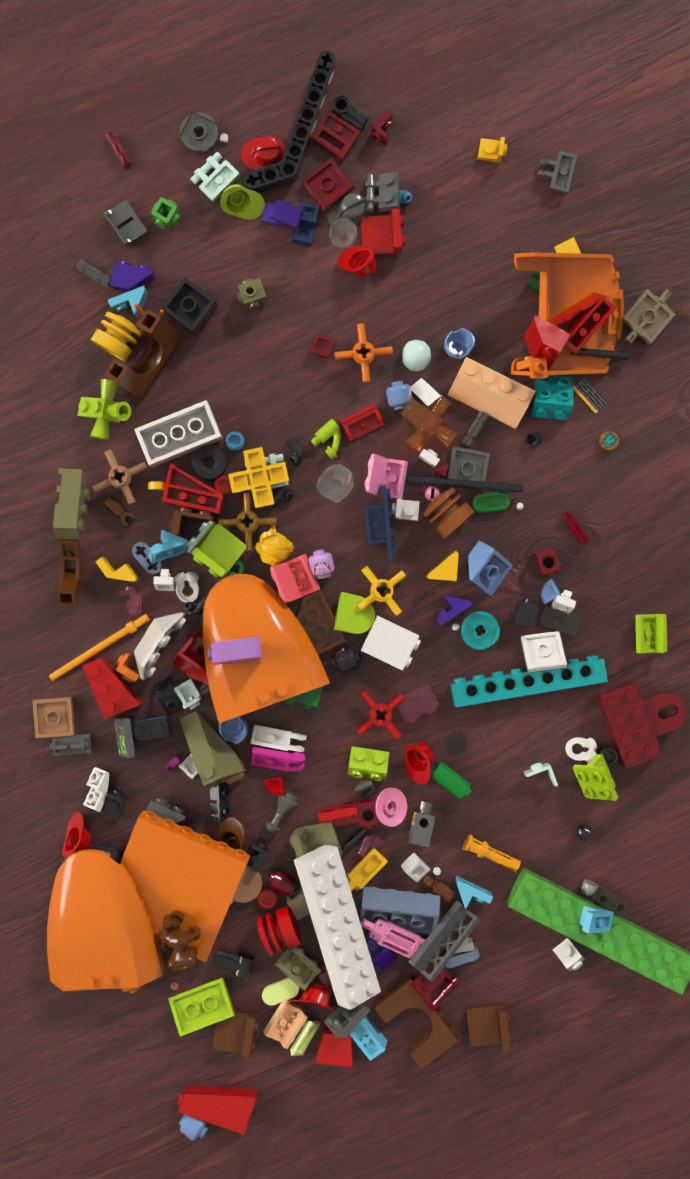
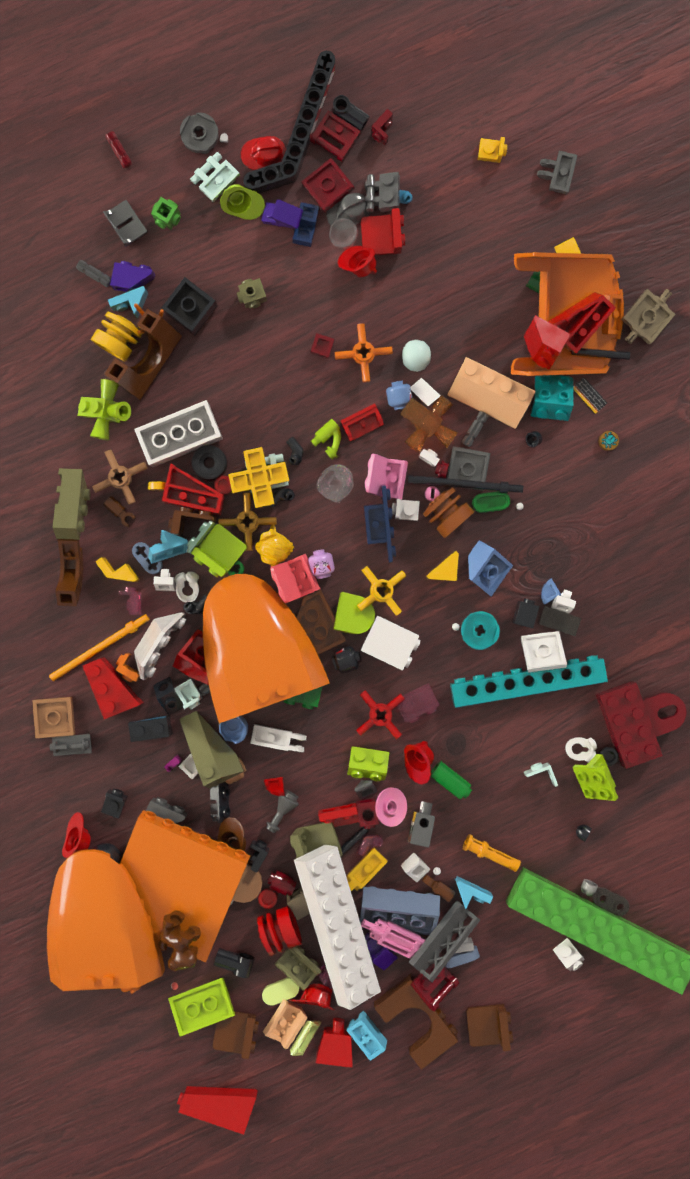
(99, 785): white slope -> none
(124, 737): dark grey tile -> none
(192, 1127): medium blue head -> none
(235, 441): dark azure plate -> none
(235, 651): medium lavender slope -> none
(278, 760): dark pink hinge -> none
(344, 1021): dark grey hinge -> none
(457, 606): dark purple slope -> none
(459, 343): medium blue hair -> none
(536, 366): orange bracket -> none
(541, 555): dark red brick -> none
(576, 527): dark red axle -> none
(596, 920): medium azure slope -> none
(651, 633): lime bracket -> none

